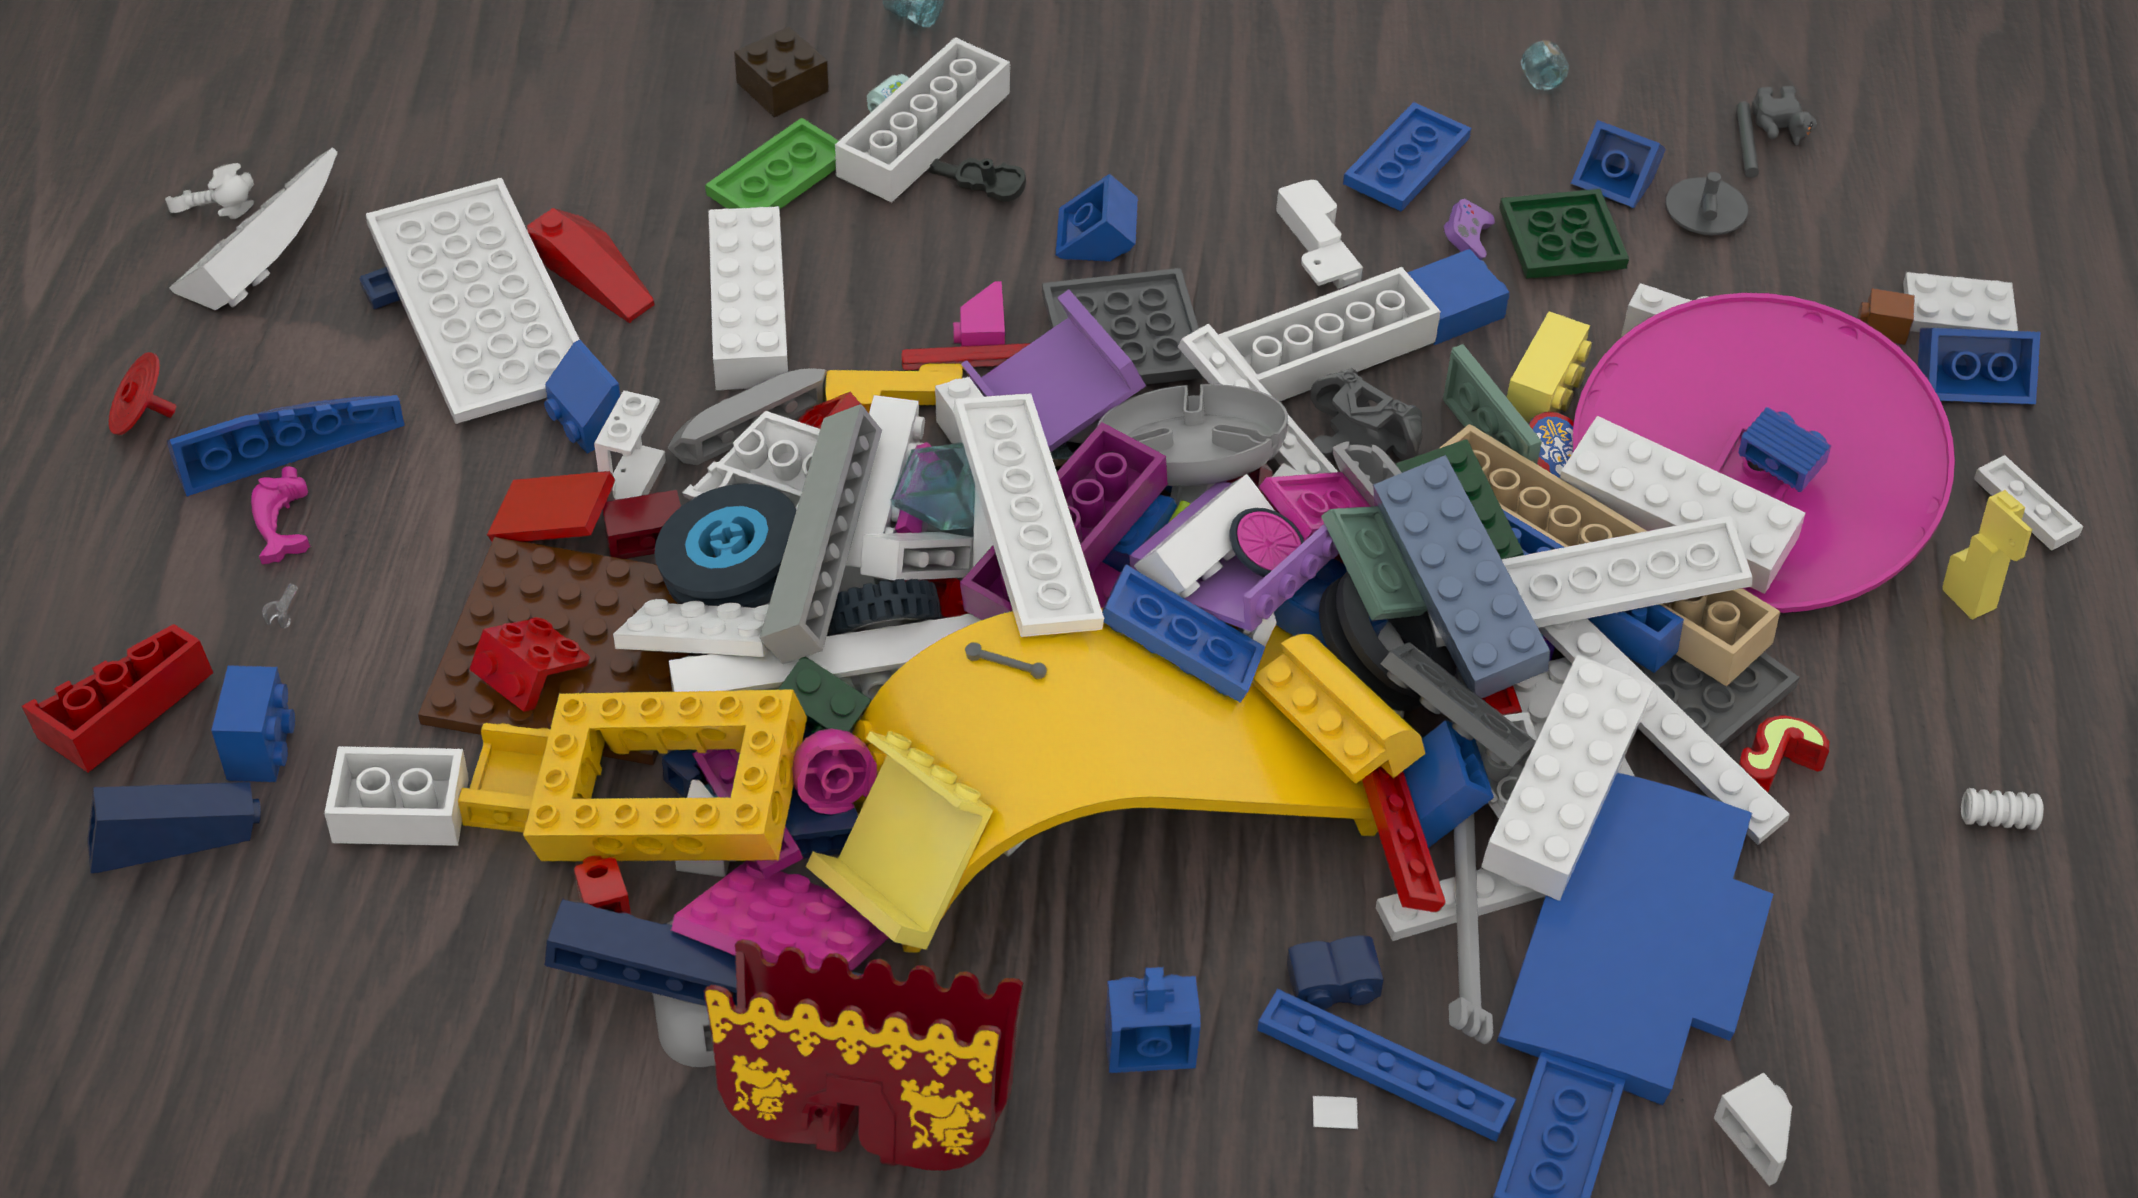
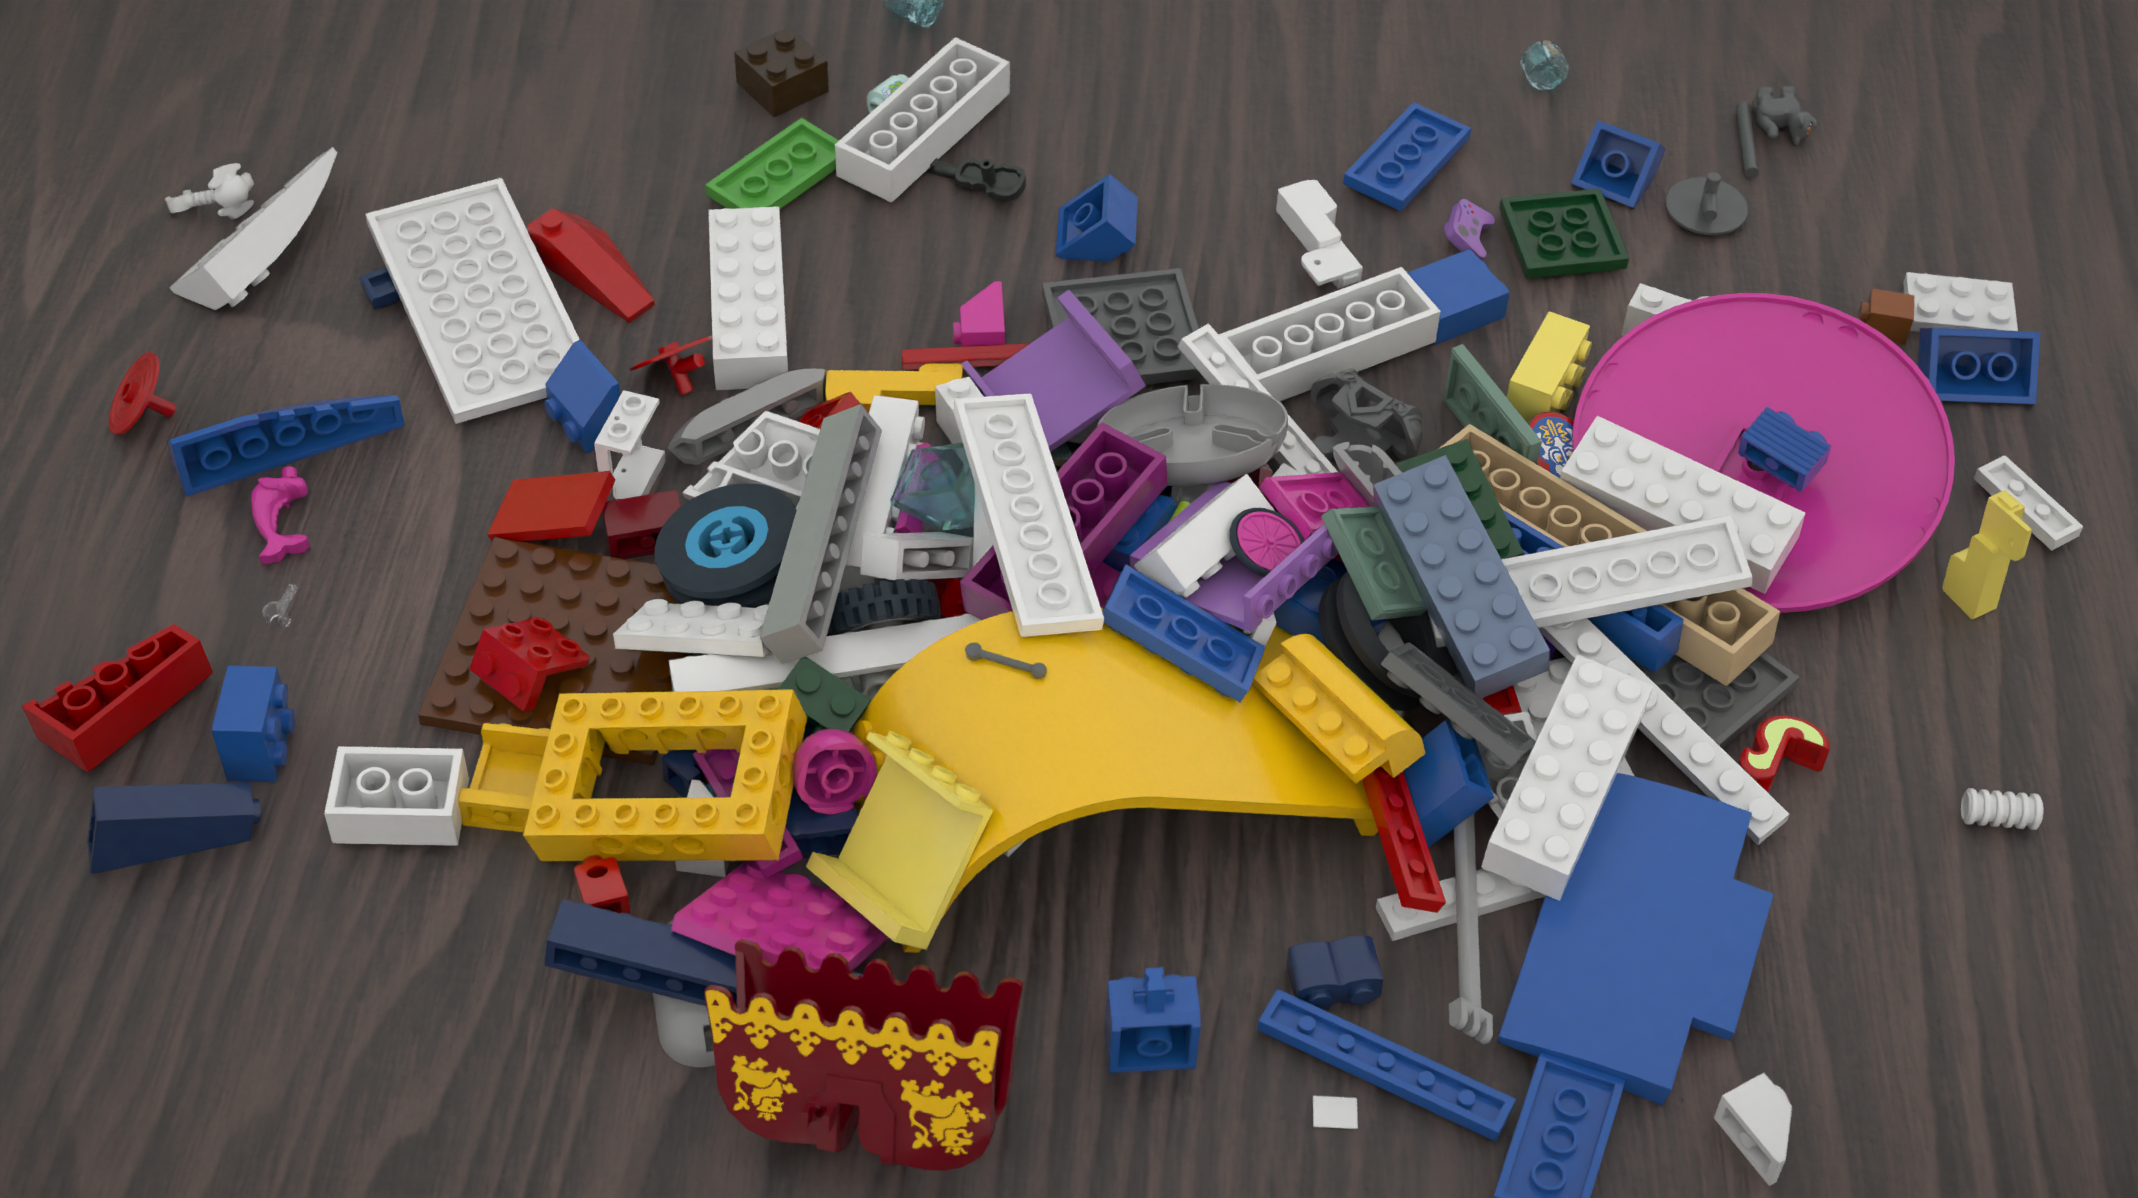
(678, 366): none -> red shield

